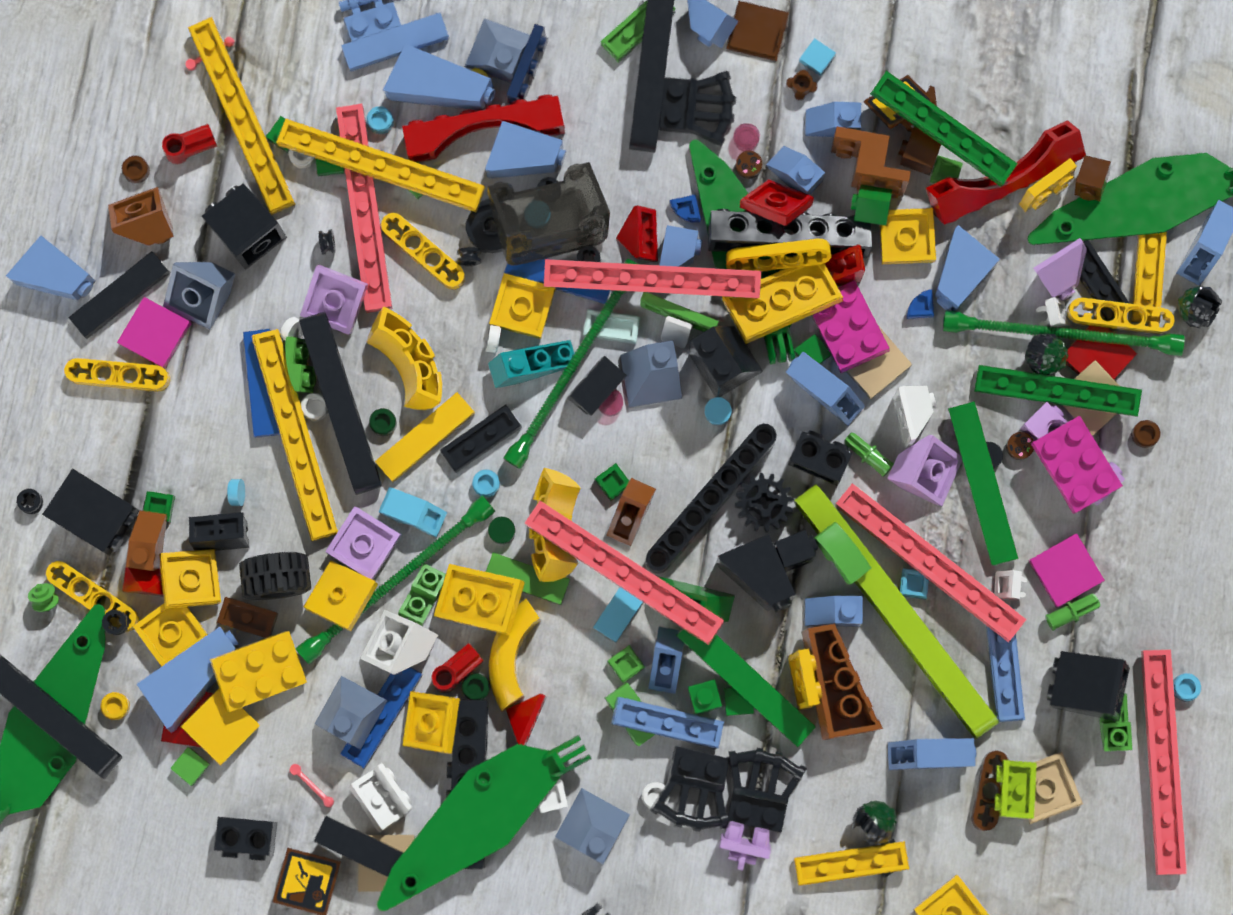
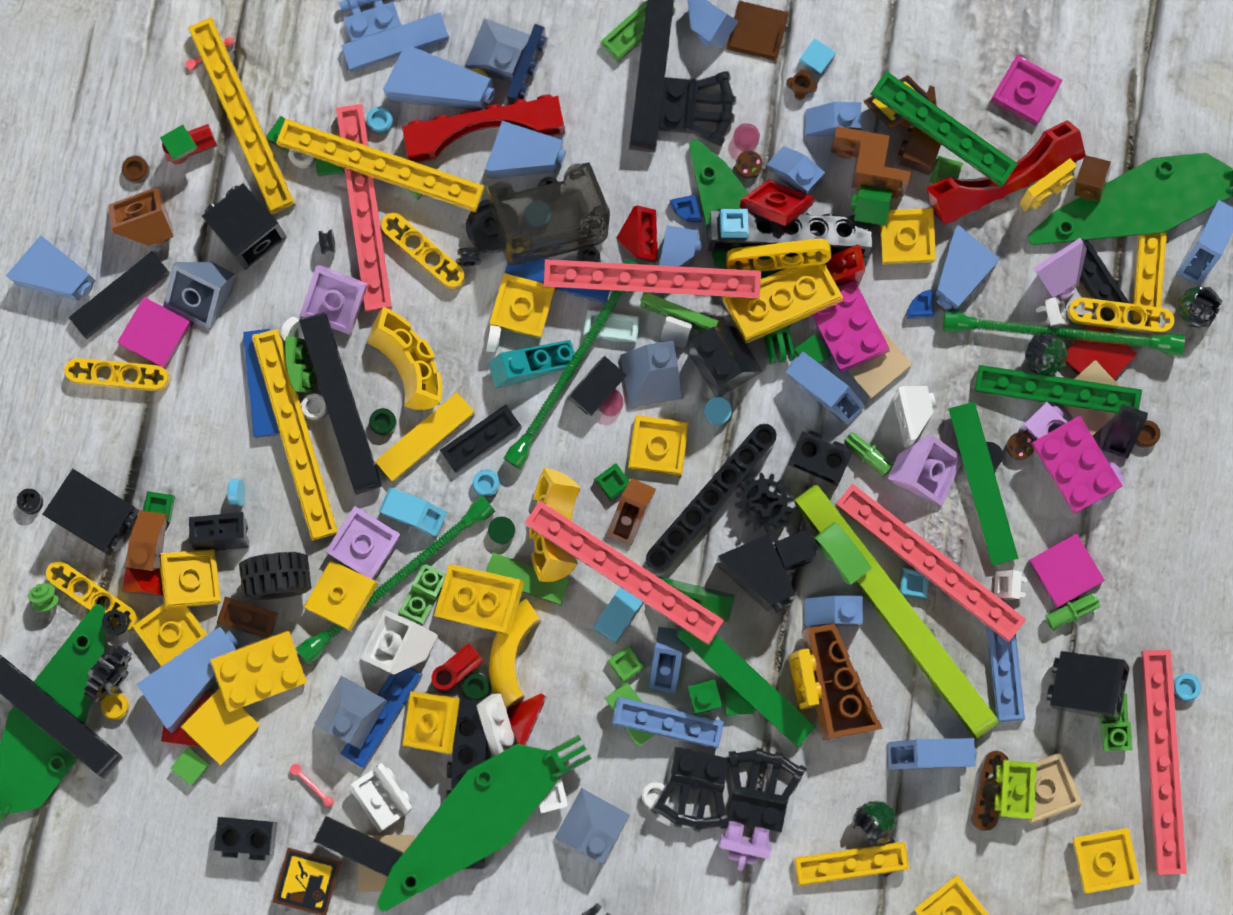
(107, 674): none -> black gear
(178, 143): none -> green tile
(496, 724): none -> white plate
(658, 445): none -> yellow tile
(734, 223): none -> medium azure tile
(1026, 90): none -> dark pink tile
(1106, 860): none -> yellow plate
(1124, 431): none -> black tile

